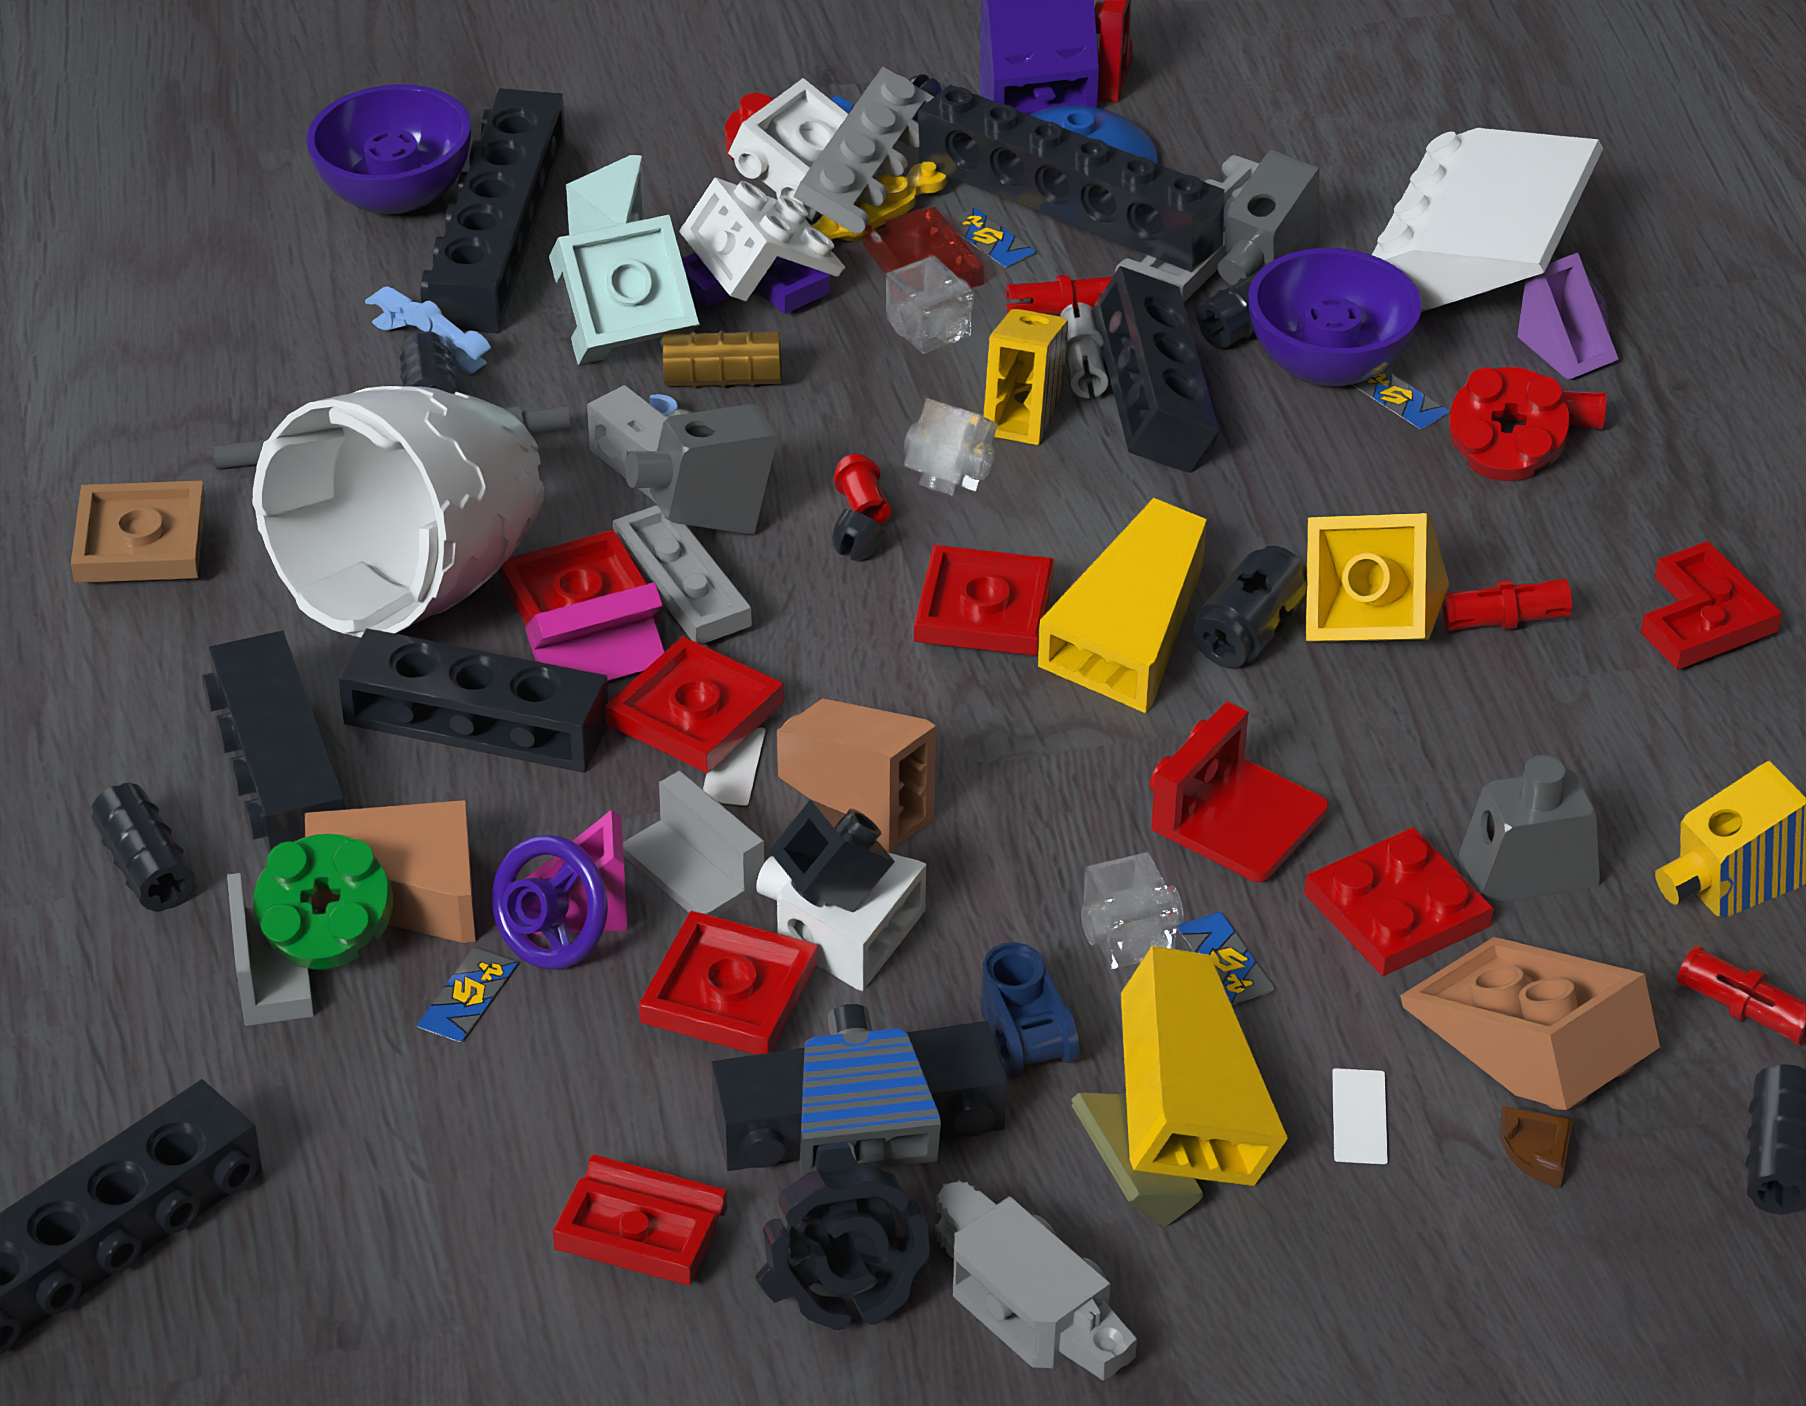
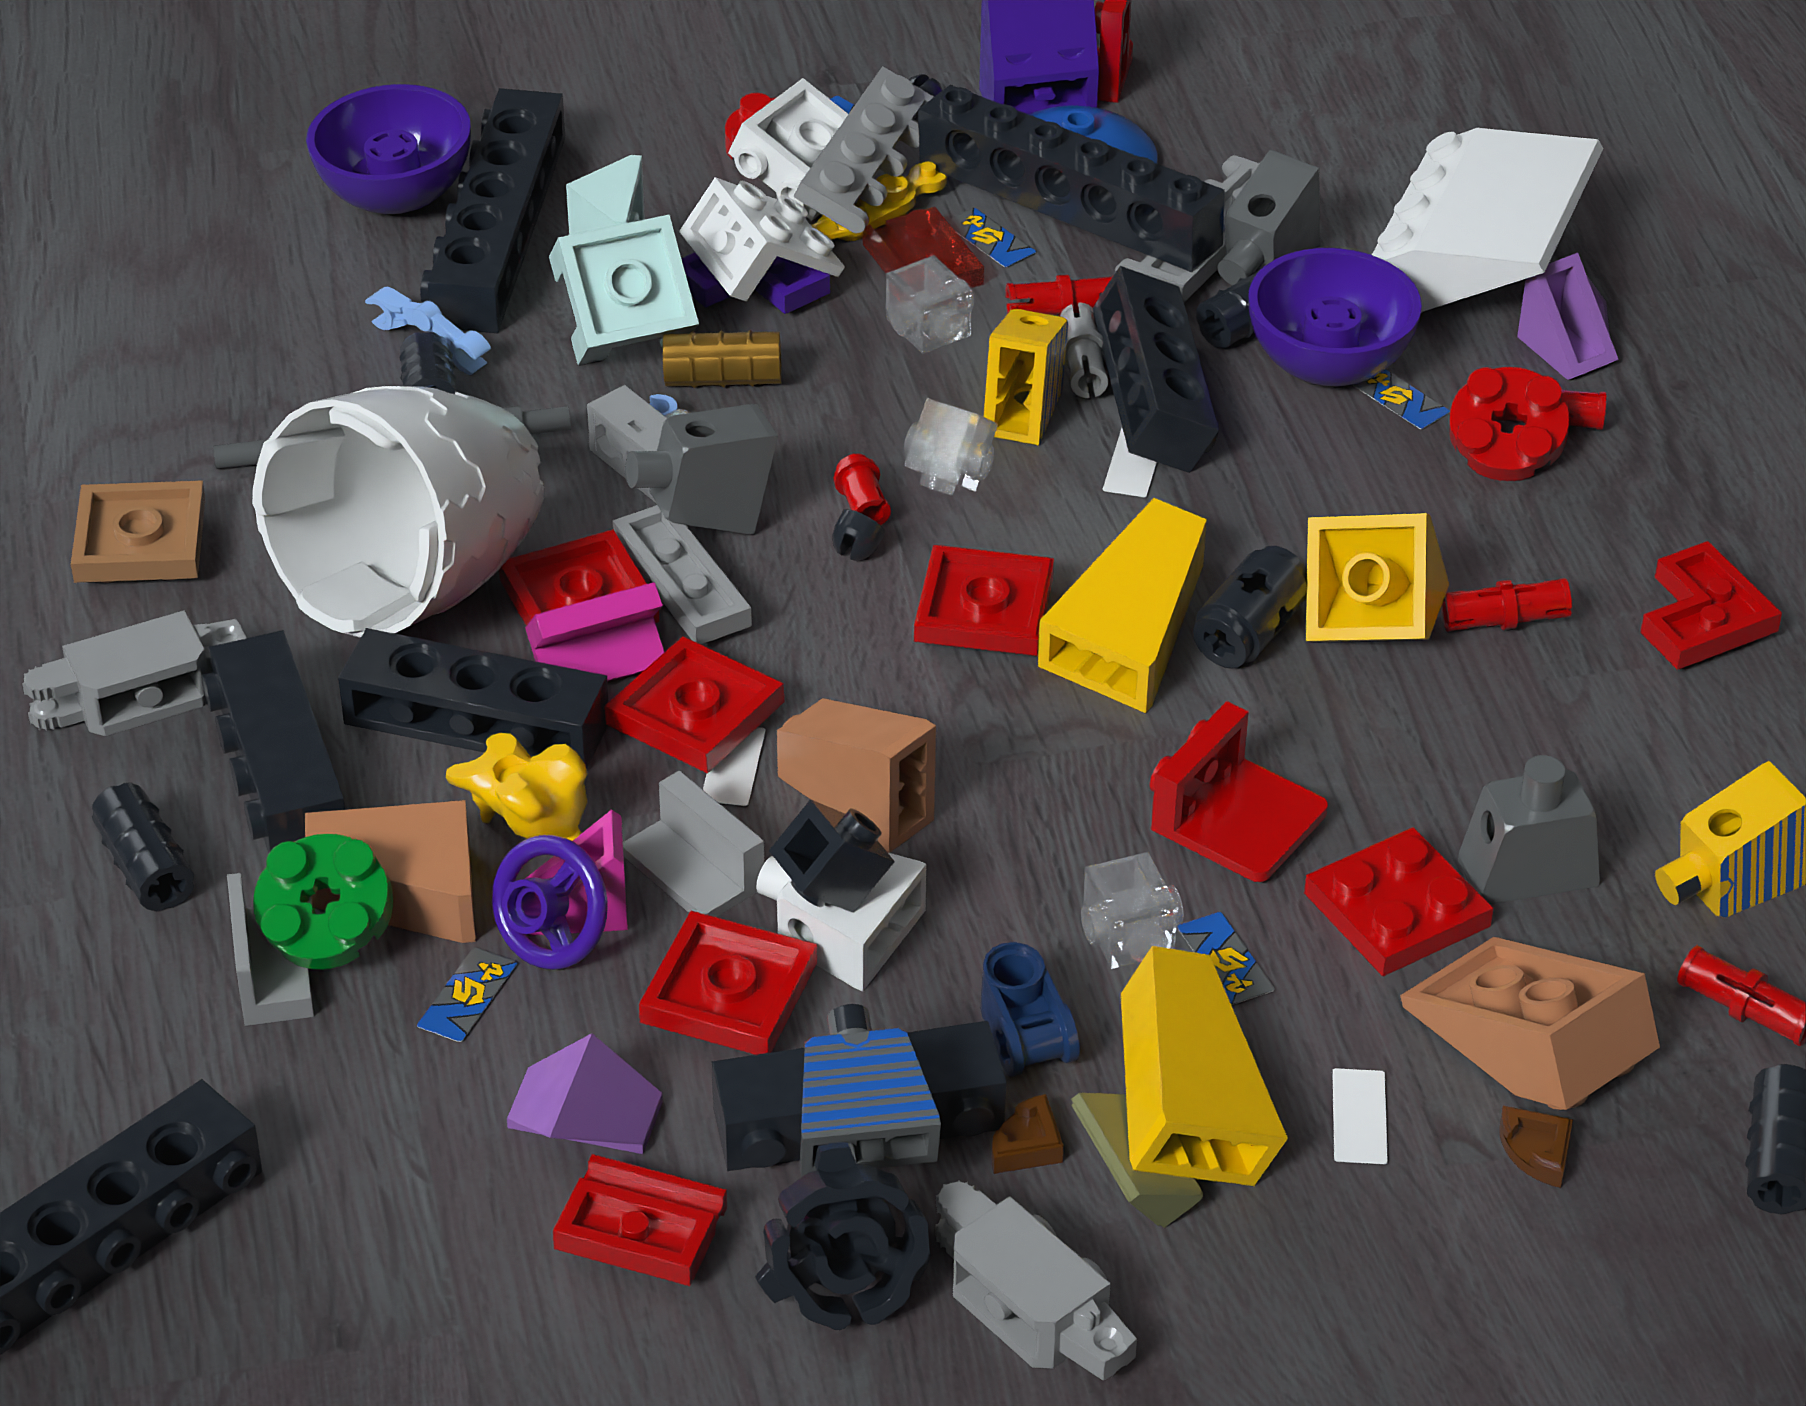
(127, 675): none -> light grey hinge
(531, 793): none -> yellow animal
(587, 1098): none -> medium lavender slope
(1027, 1138): none -> reddish brown tile
(1128, 472): none -> white sticker

